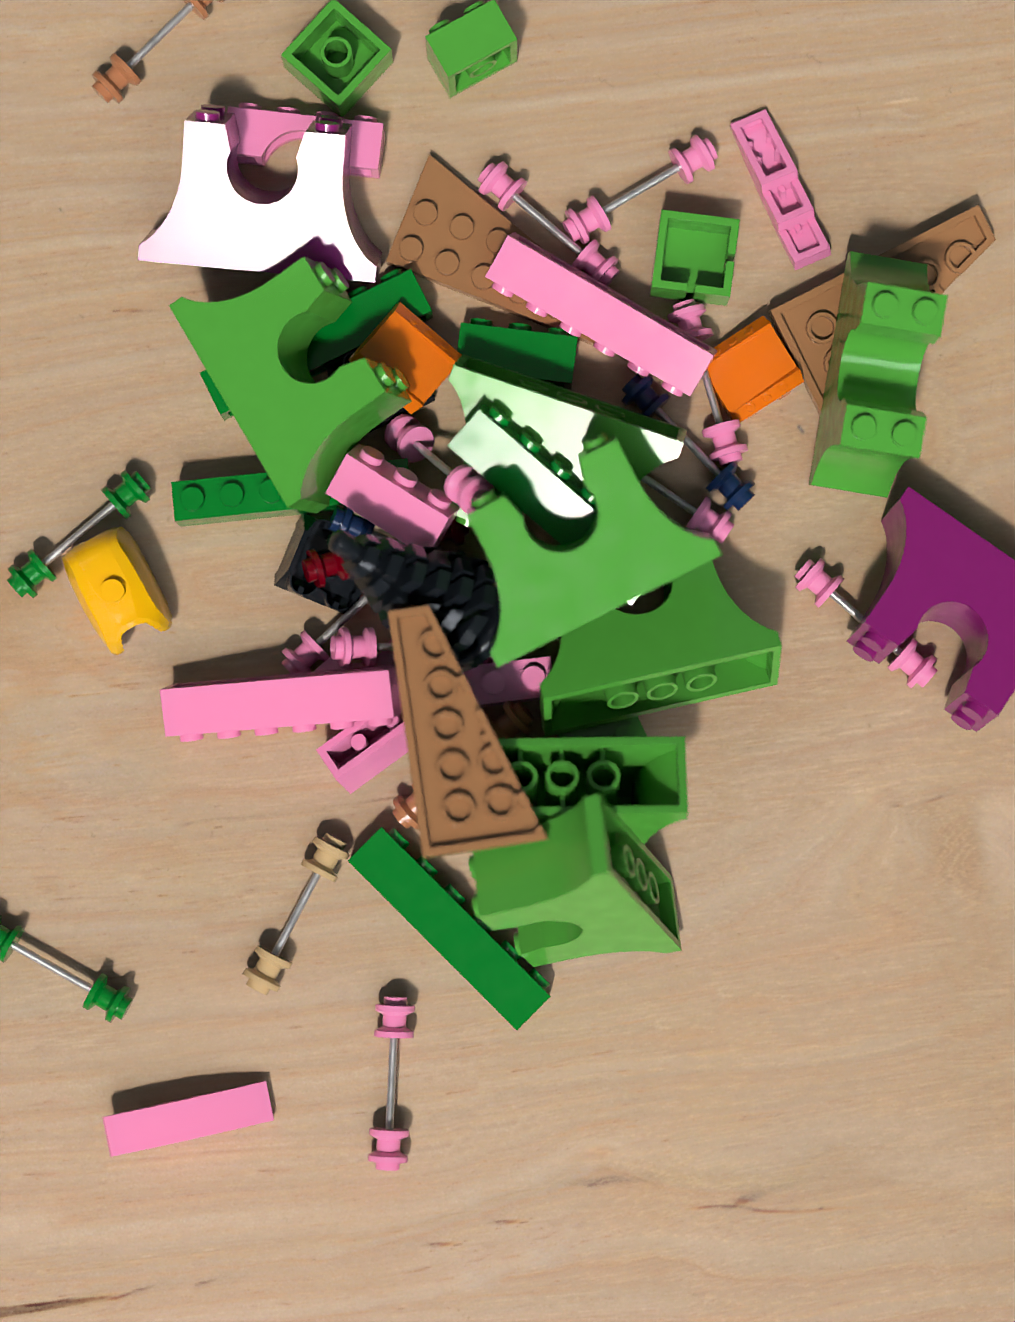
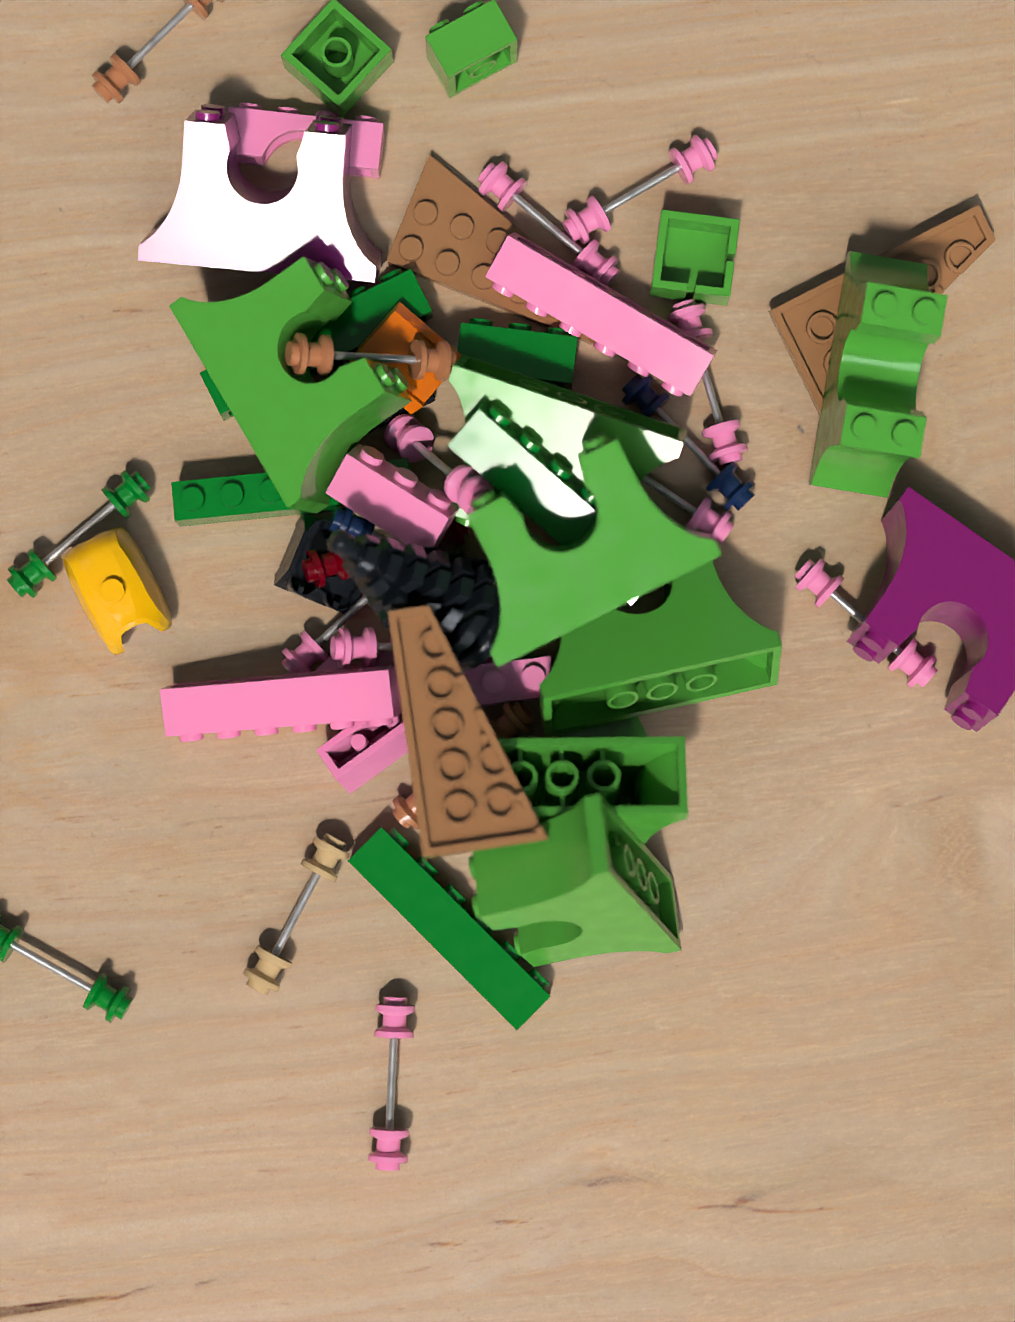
(187, 1118): bright pink slope -> none
(320, 354): none -> nougat axle
(752, 370): orange slope -> none
(780, 189): bright pink slope -> none

